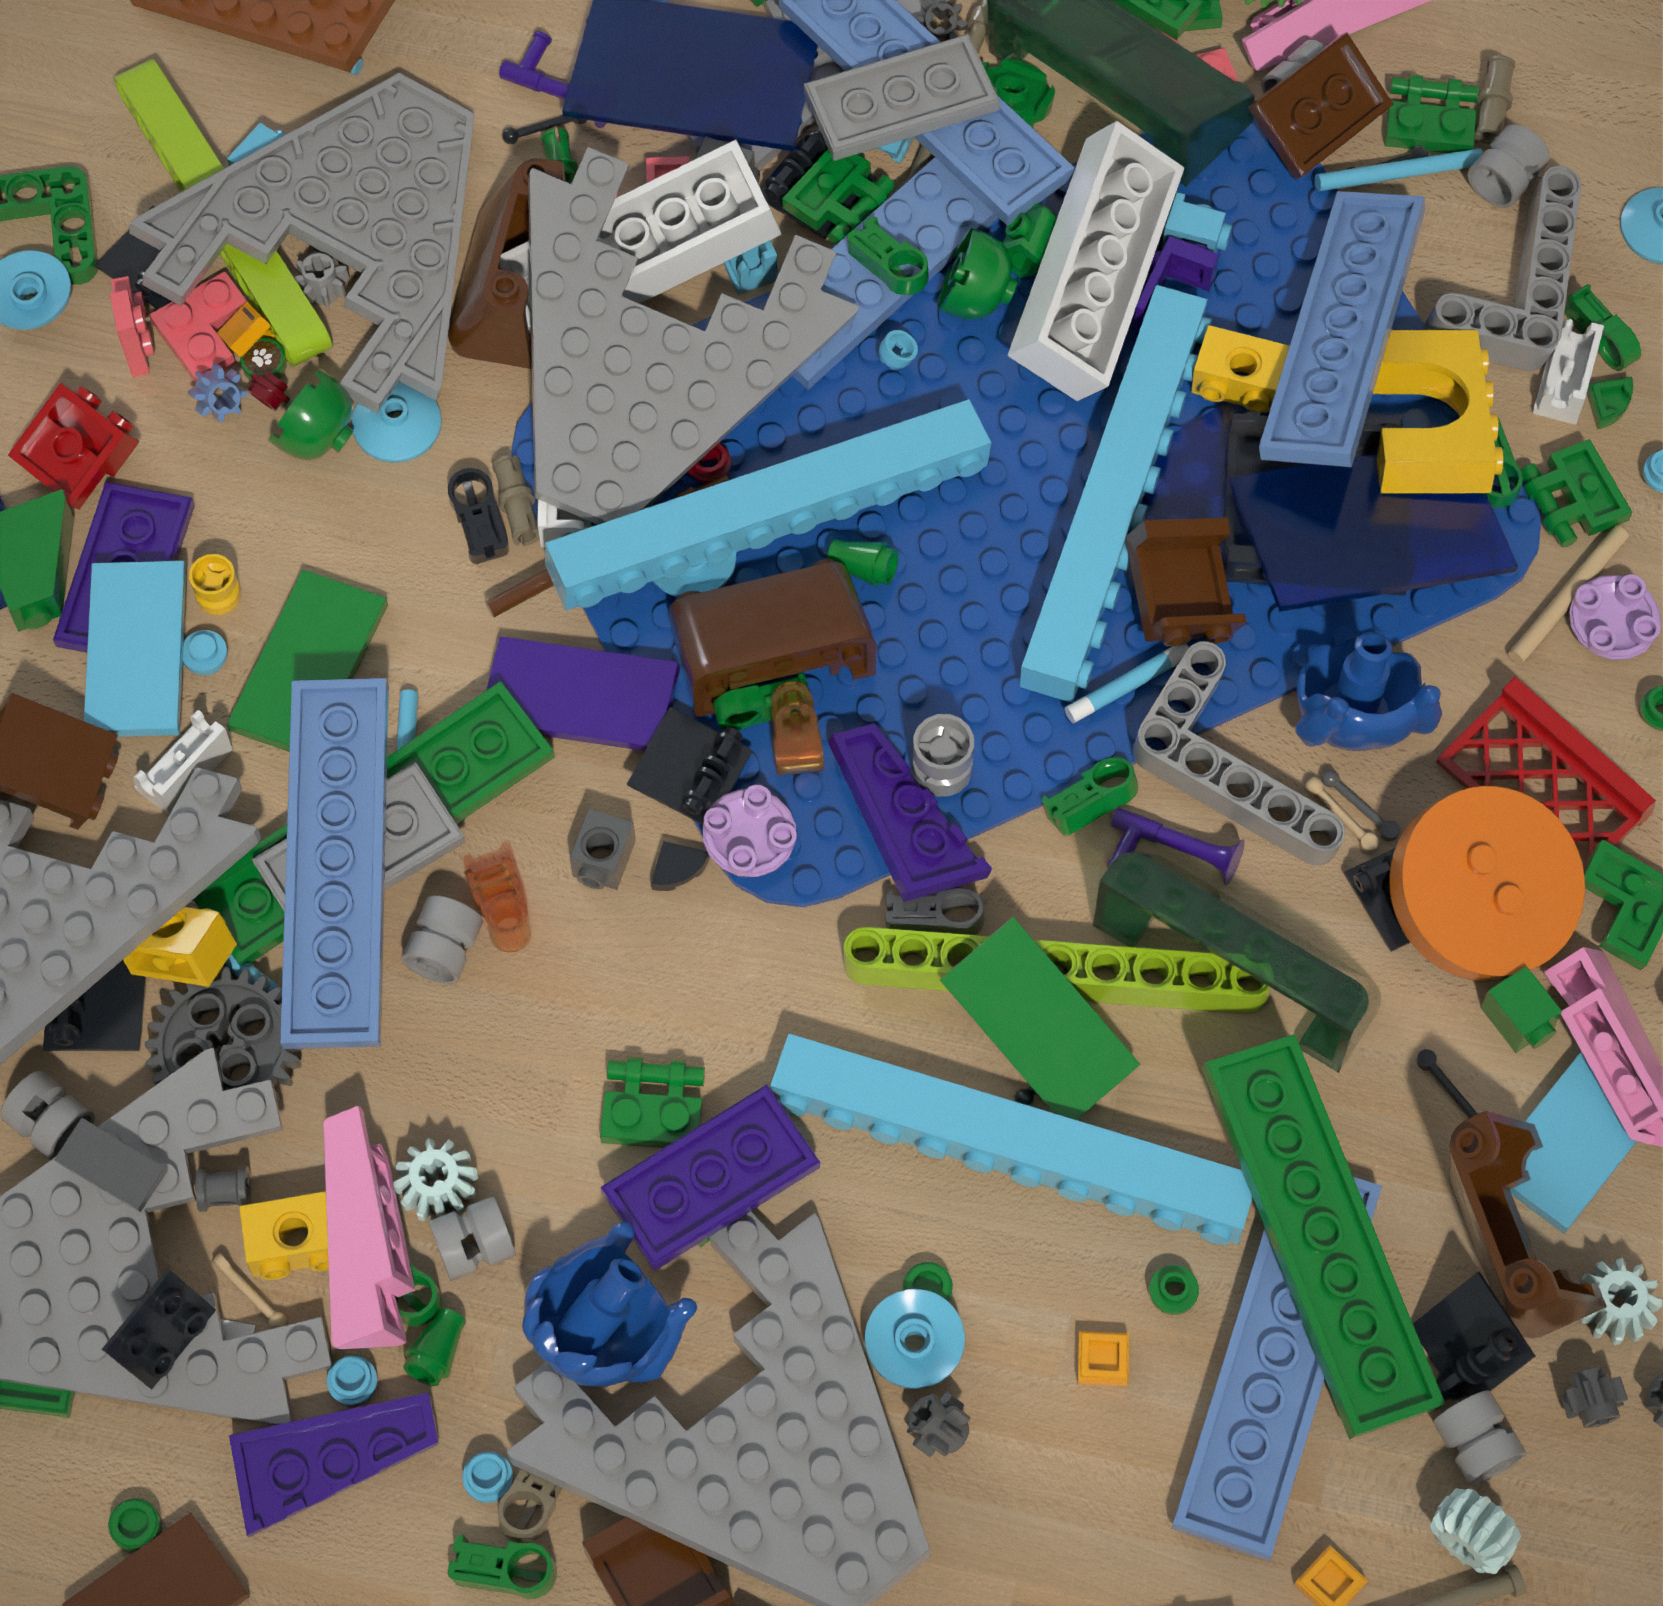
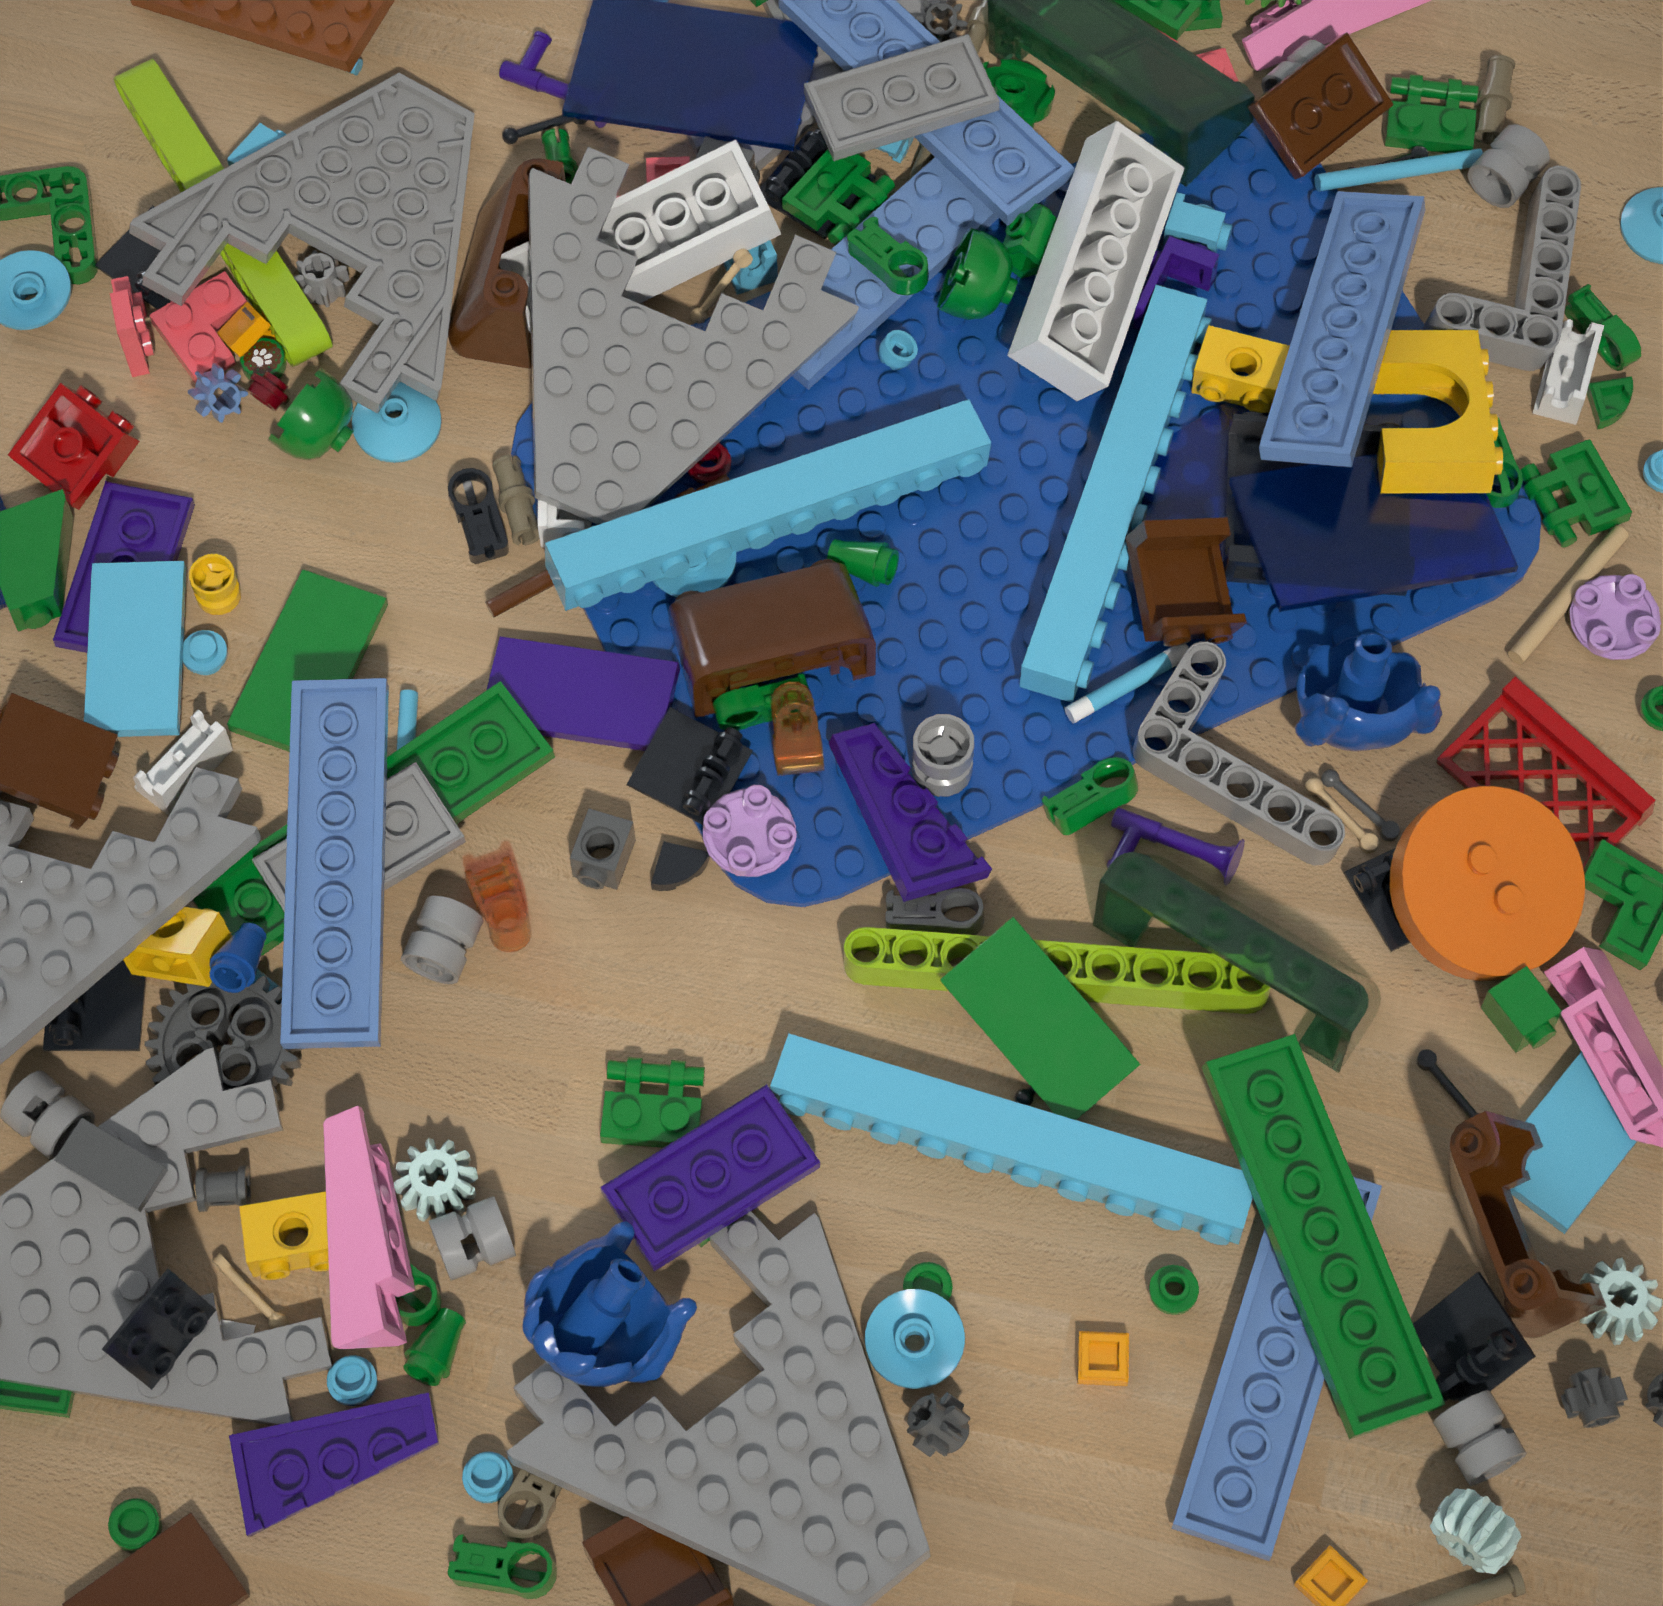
(238, 959): none -> blue cone
(742, 259): none -> tan hinge

